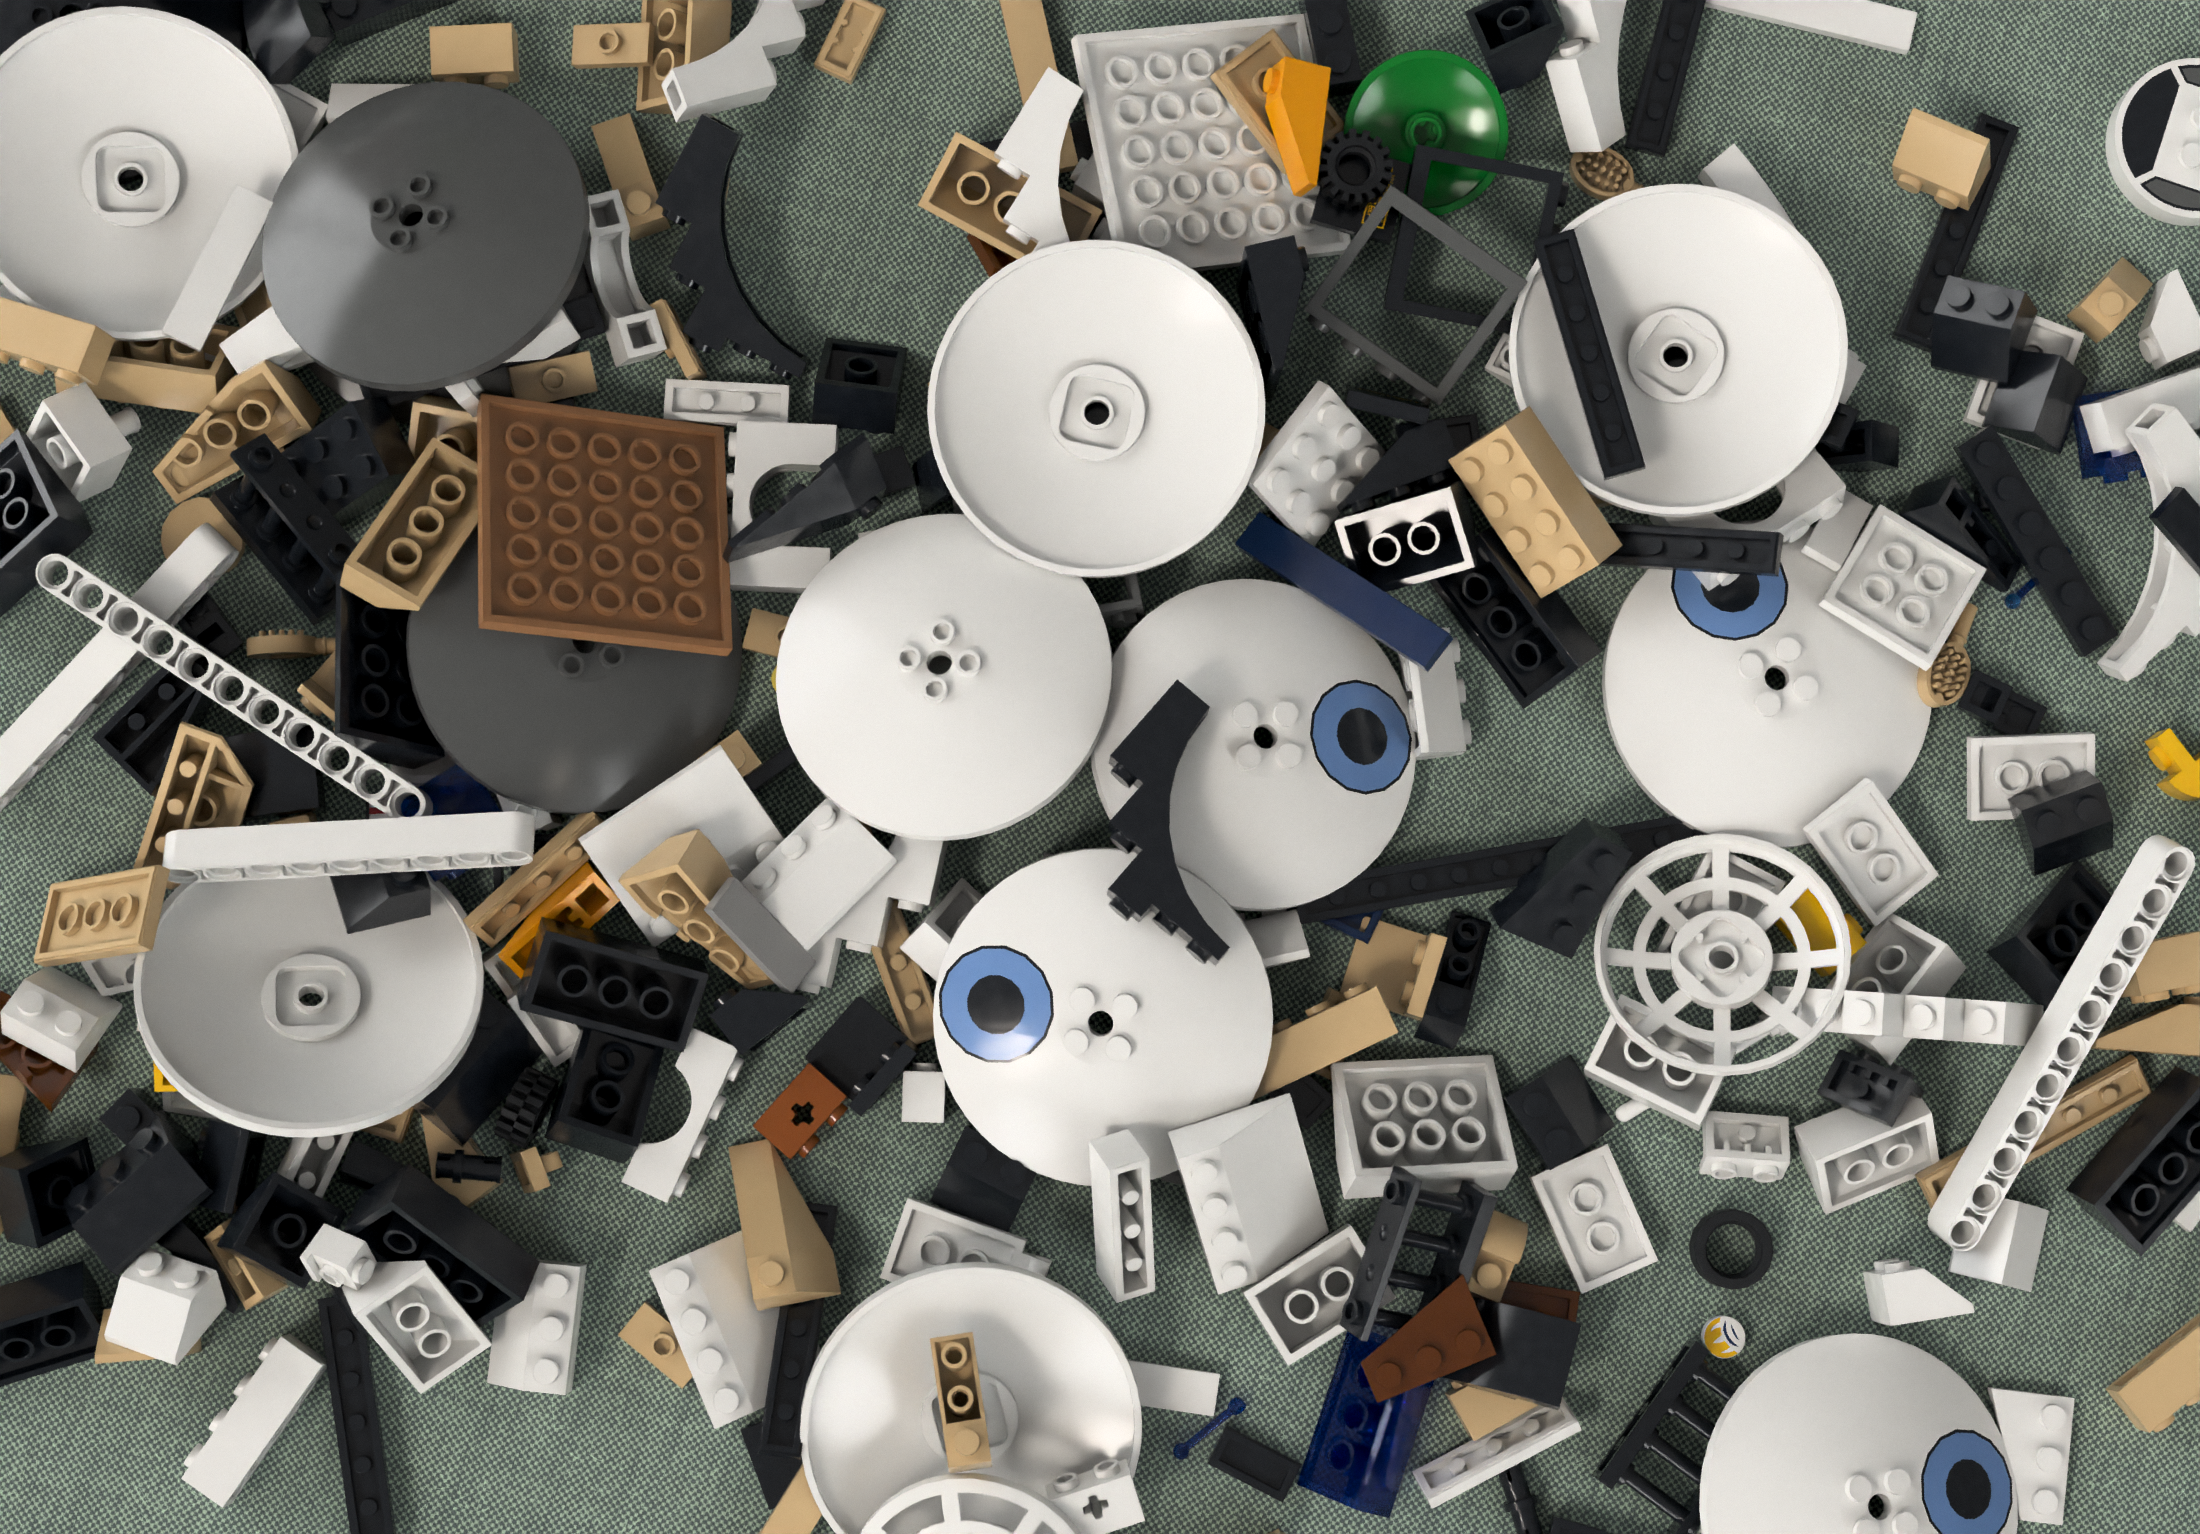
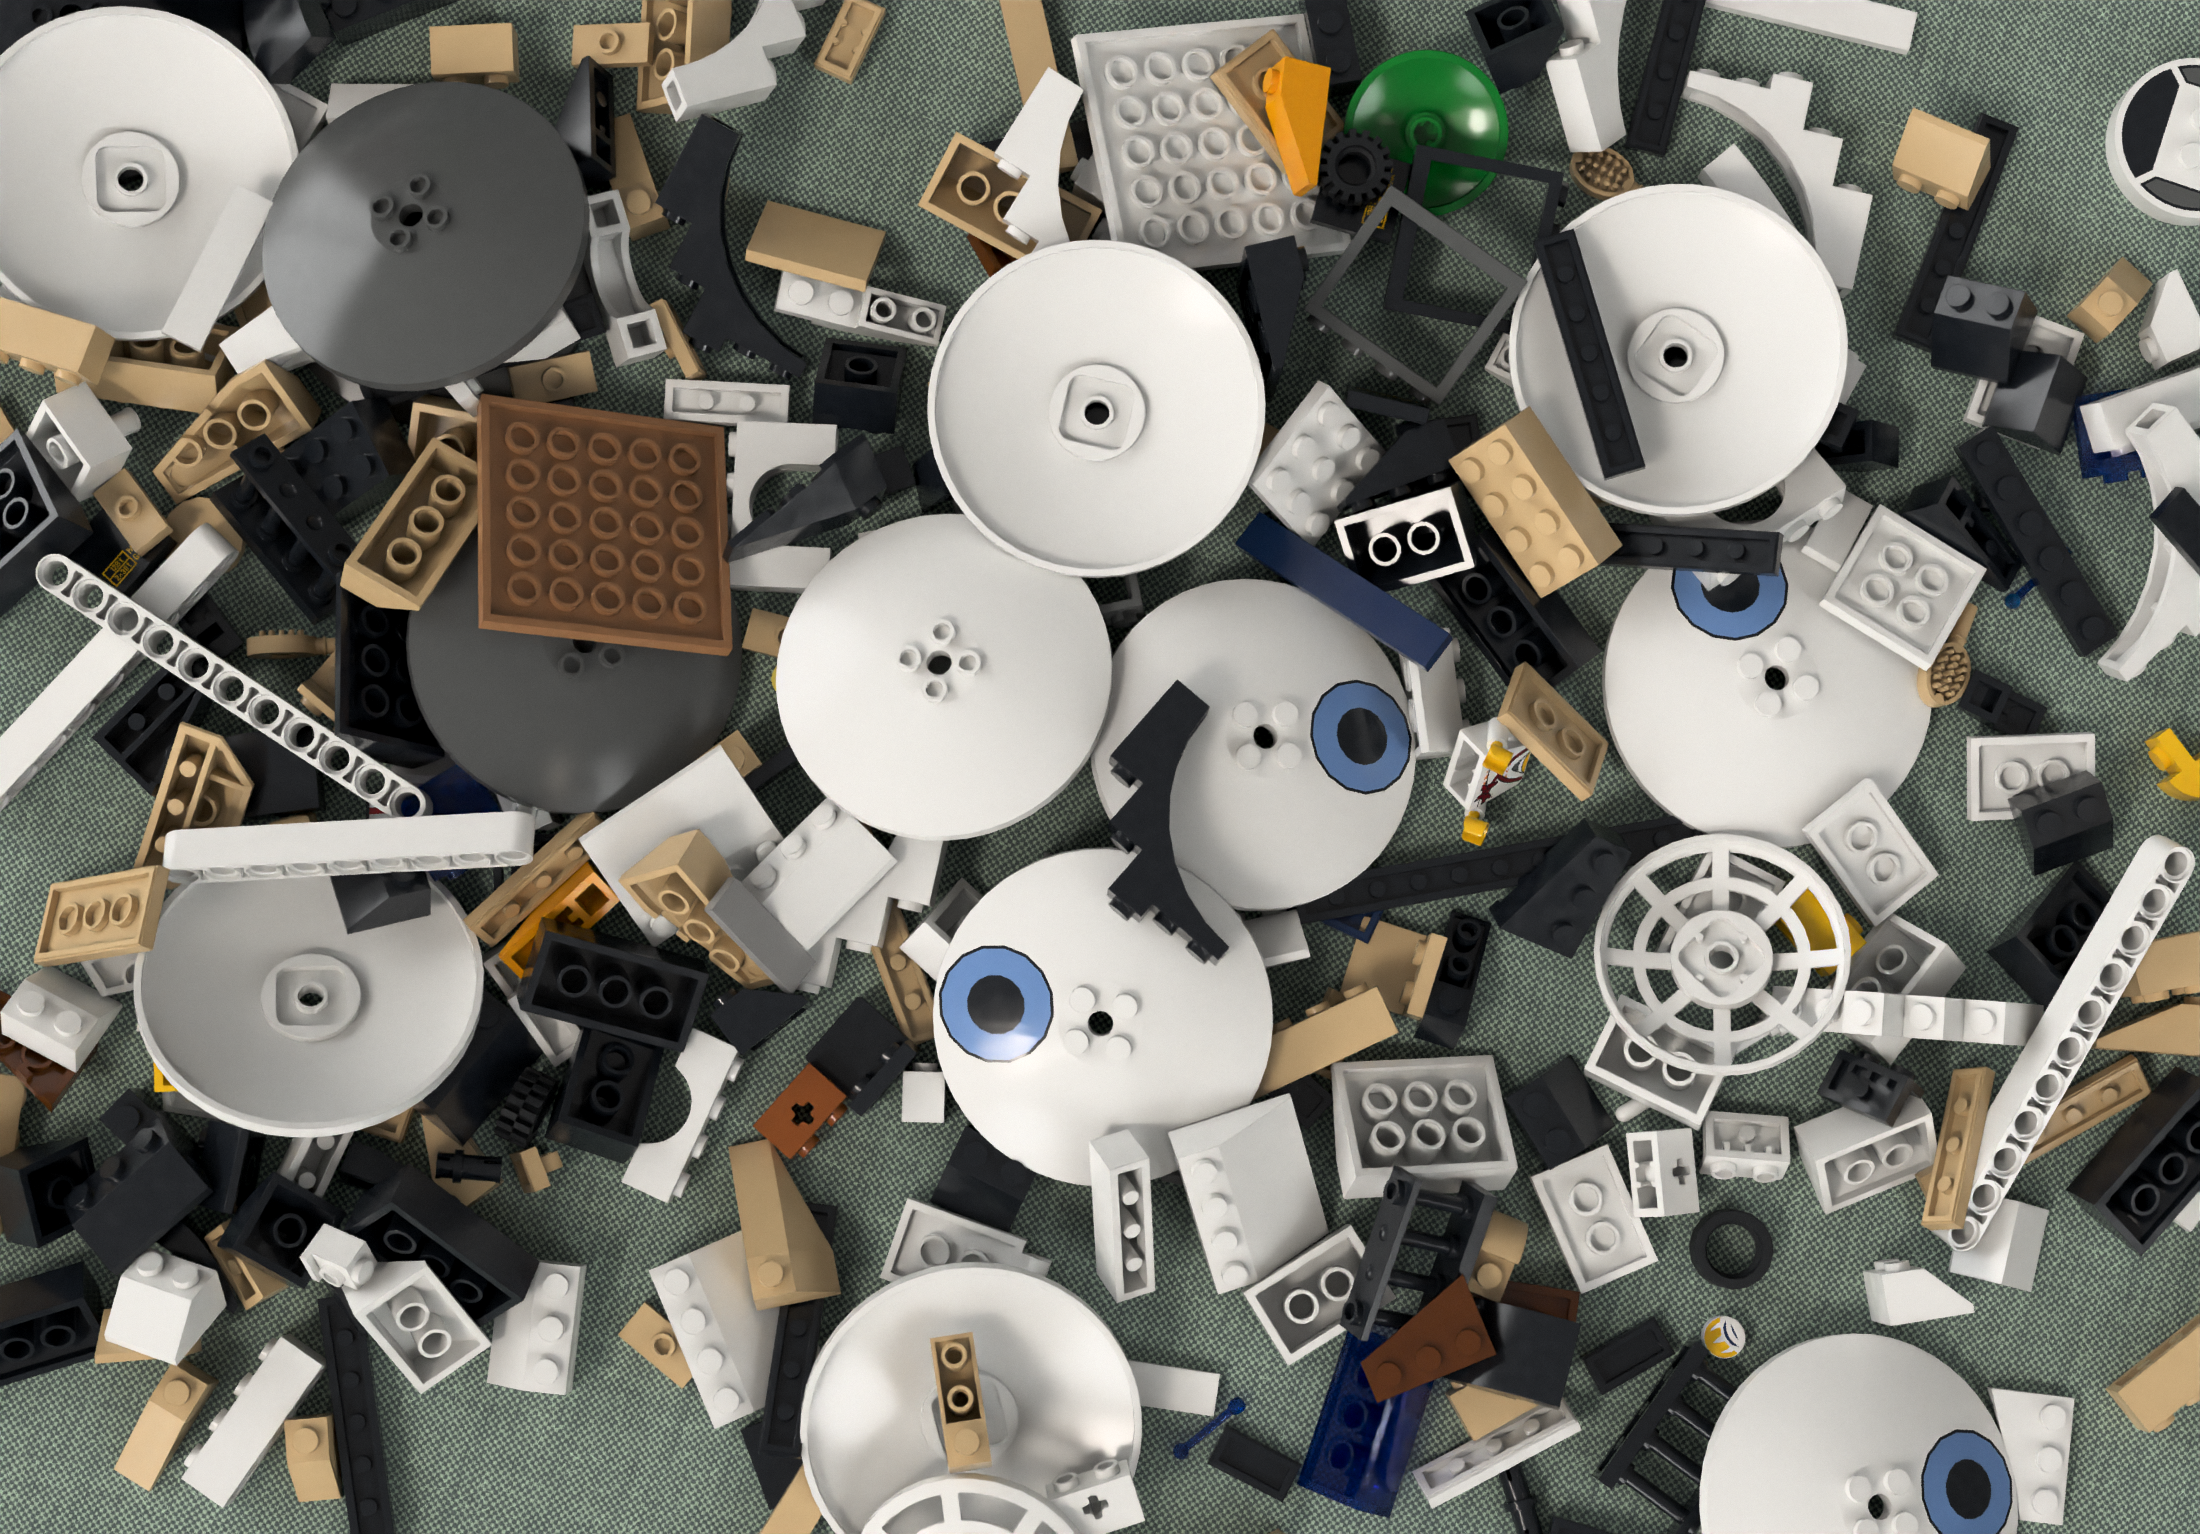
(114, 560): none -> black tile
(133, 512): none -> tan plate
(165, 1423): none -> tan slope
(313, 1457): none -> tan slope
(589, 122): none -> black slope
(815, 246): none -> tan tile
(866, 313): none -> white slope
(1482, 767): none -> white torso
(1553, 731): none -> tan tile
(1627, 1355): none -> black tile
(1662, 1172): none -> white brick
(1809, 159): none -> white arch
(1958, 1148): none -> tan tile

